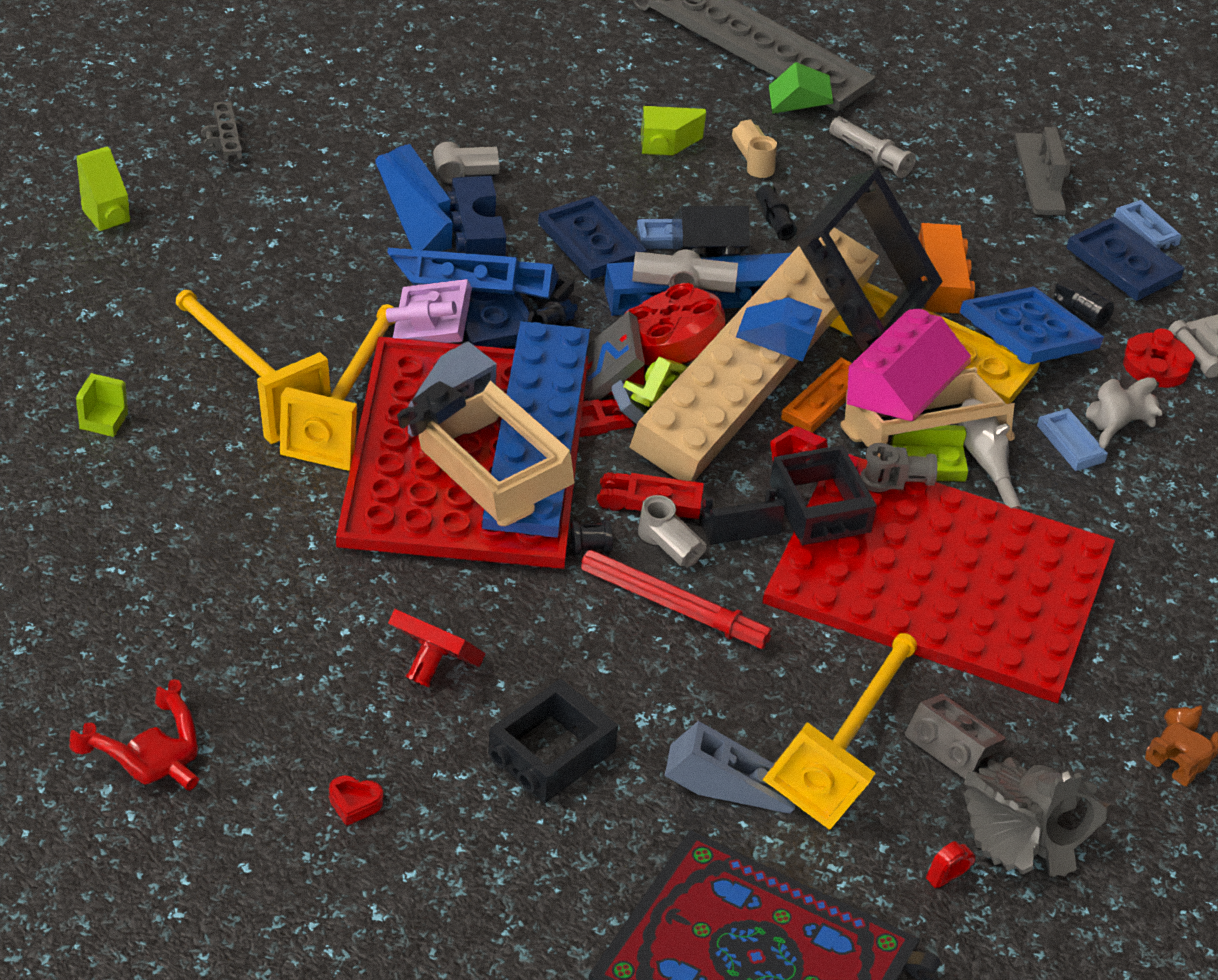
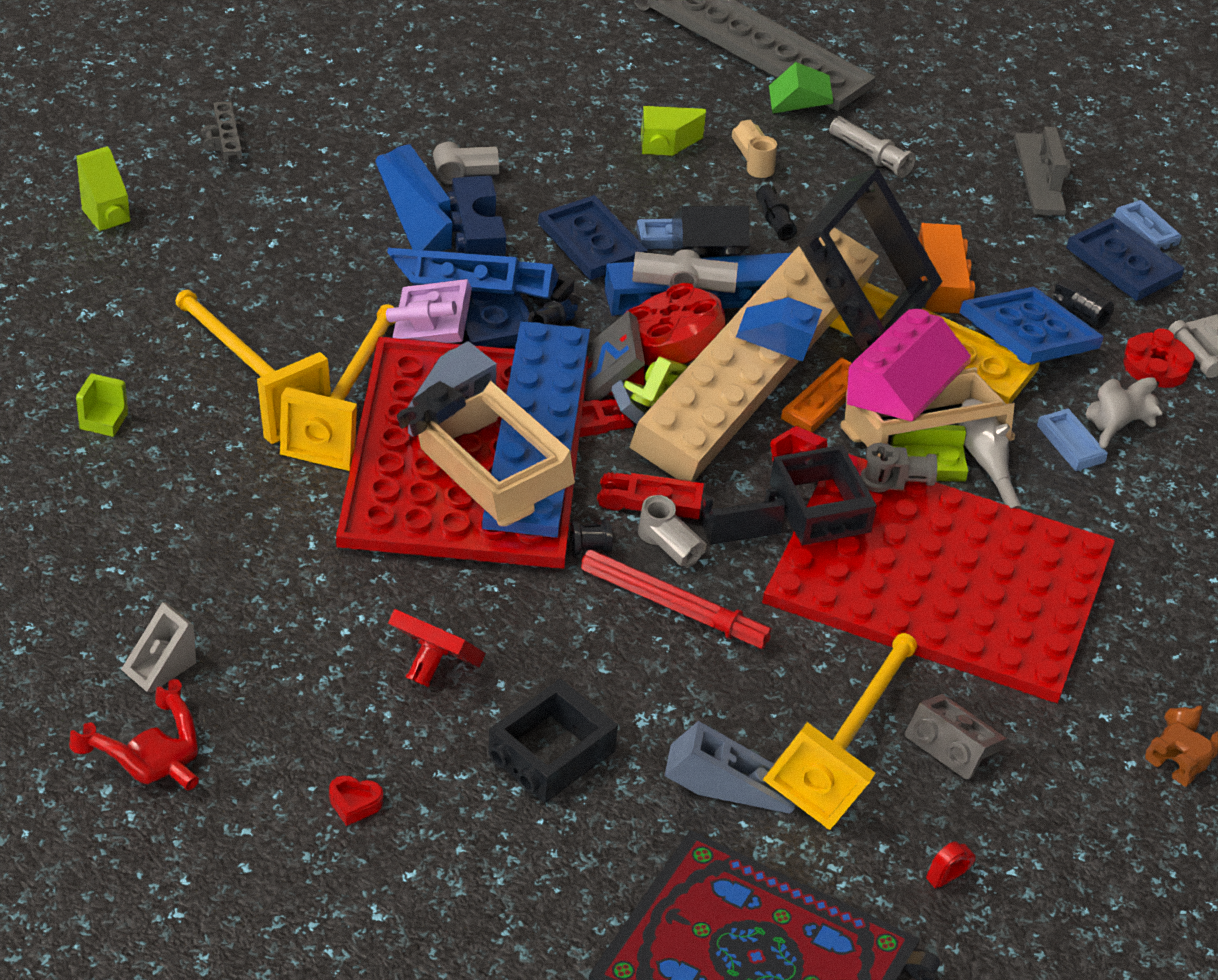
(162, 650): none -> light grey slope
(1019, 810): dark grey piece -> none

